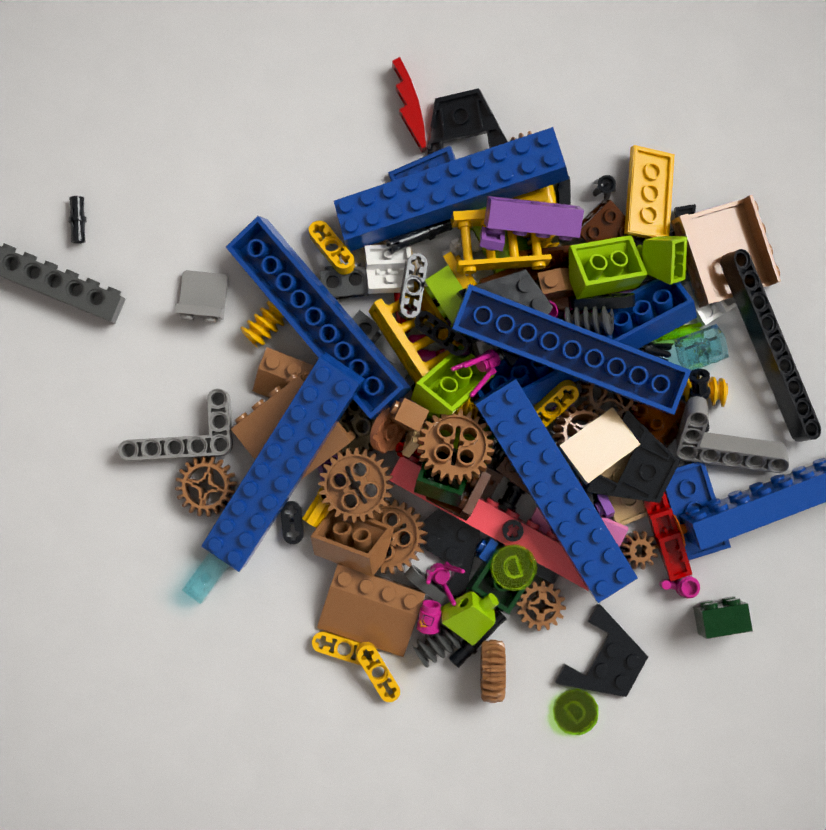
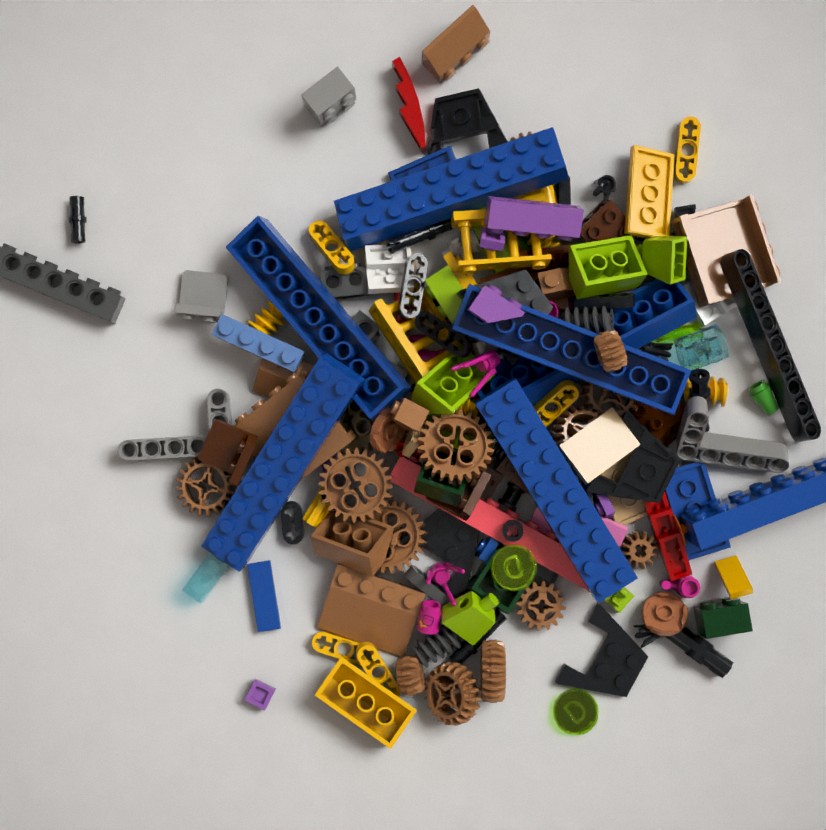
(228, 449): none -> reddish brown bracket
(258, 343): none -> medium blue plate
(260, 694): none -> medium lavender plate
(264, 596): none -> blue tile
(329, 97): none -> light grey brick
(365, 702): none -> yellow slope
(410, 675): none -> medium nougat gear
(456, 45): none -> medium nougat slope
(458, 694): none -> medium nougat gear
(492, 307): none -> medium lavender slope
(610, 350): none -> medium nougat gear
(620, 599): none -> lime tile
(643, 632): none -> black piece
(664, 614): none -> nougat tile
(682, 132): none -> yellow beam
(702, 651): none -> black piece
(733, 577): none -> yellow tile
(764, 397): none -> bright green cone

